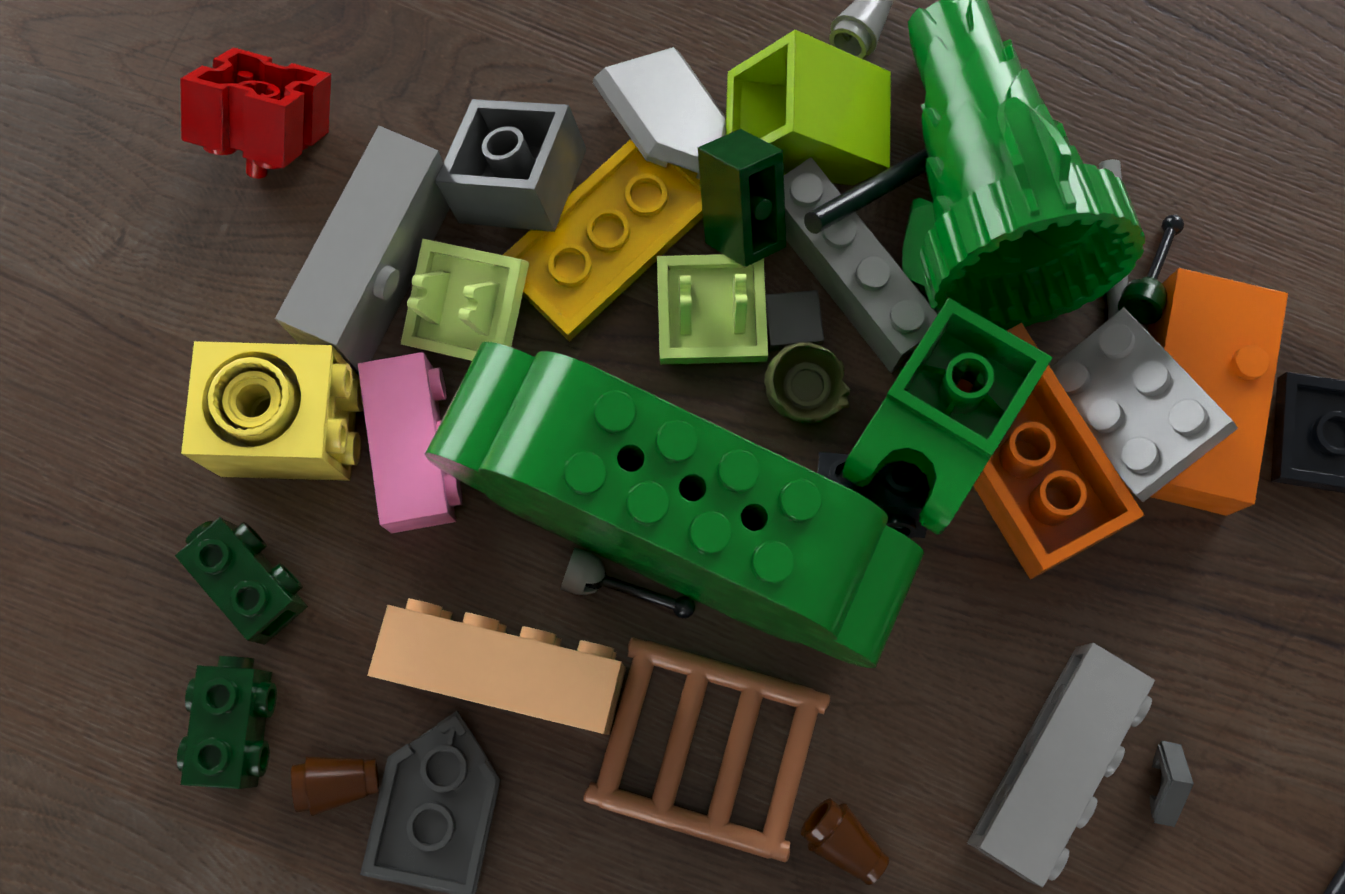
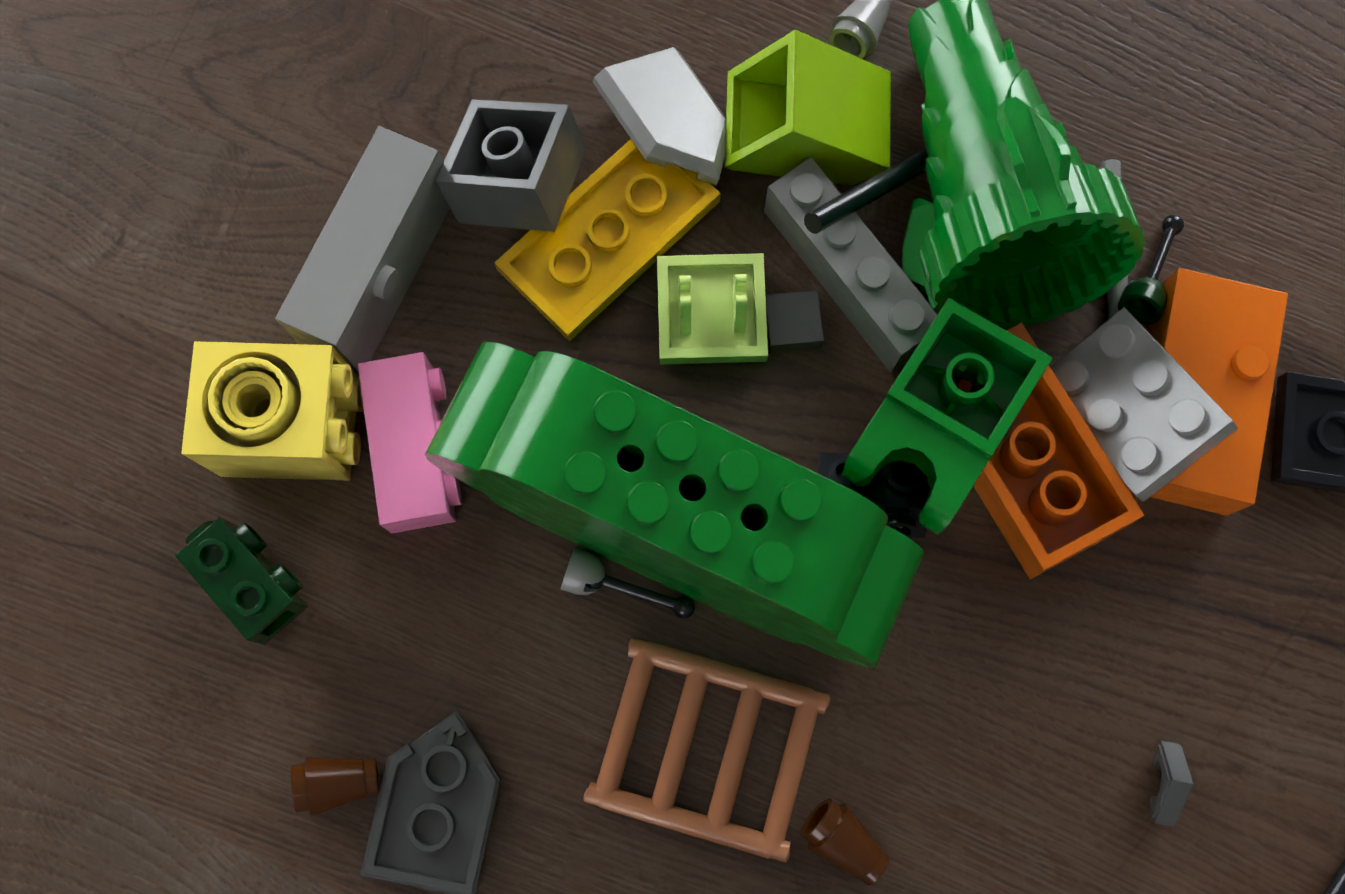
(227, 725): dark green brick -> none
(255, 109): red brick -> none
(463, 299): yellowish green plate -> none
(499, 669): light nougat brick -> none
(743, 196): dark green brick -> none
(806, 383): olive hair -> none
(1062, 763): light grey brick -> none

